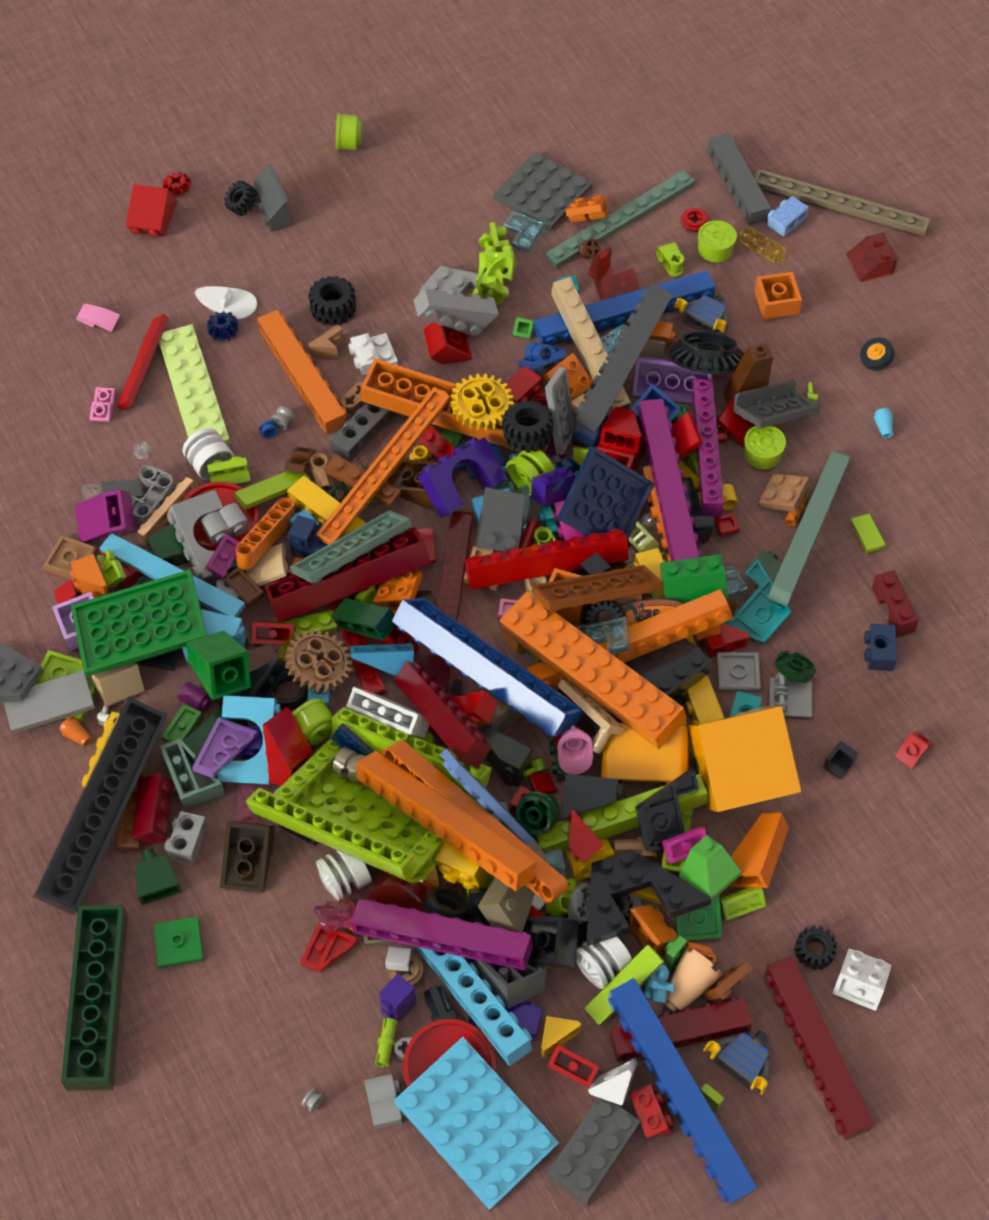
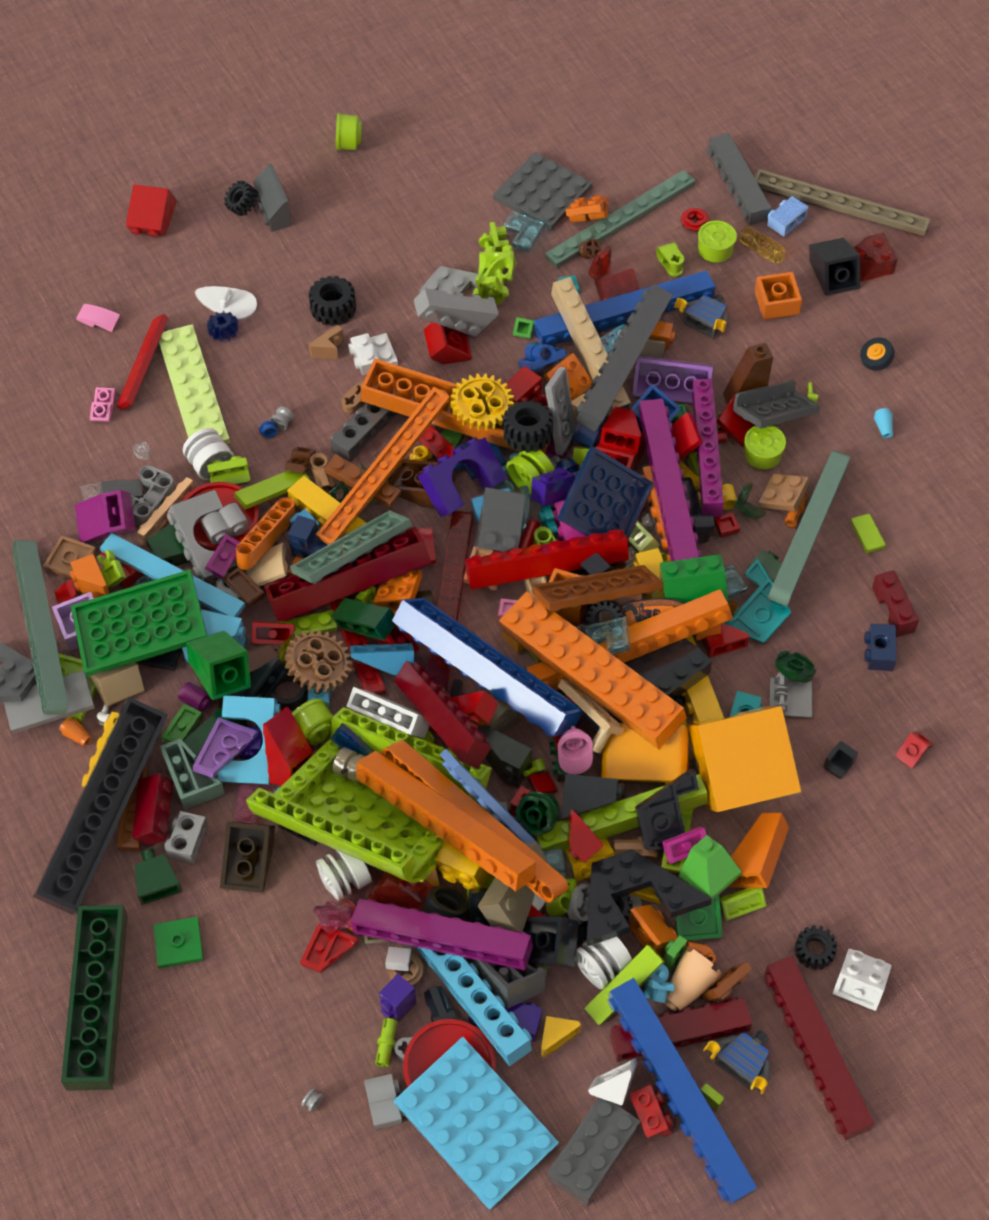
(39, 628): none -> sand green beam
(176, 188): red gear -> none
(302, 371): orange brick -> none
(573, 1065): red brick -> none
(706, 353): black gear -> none
(738, 672): light grey tile -> none
(747, 508): none -> bracket
(835, 265): none -> black slope

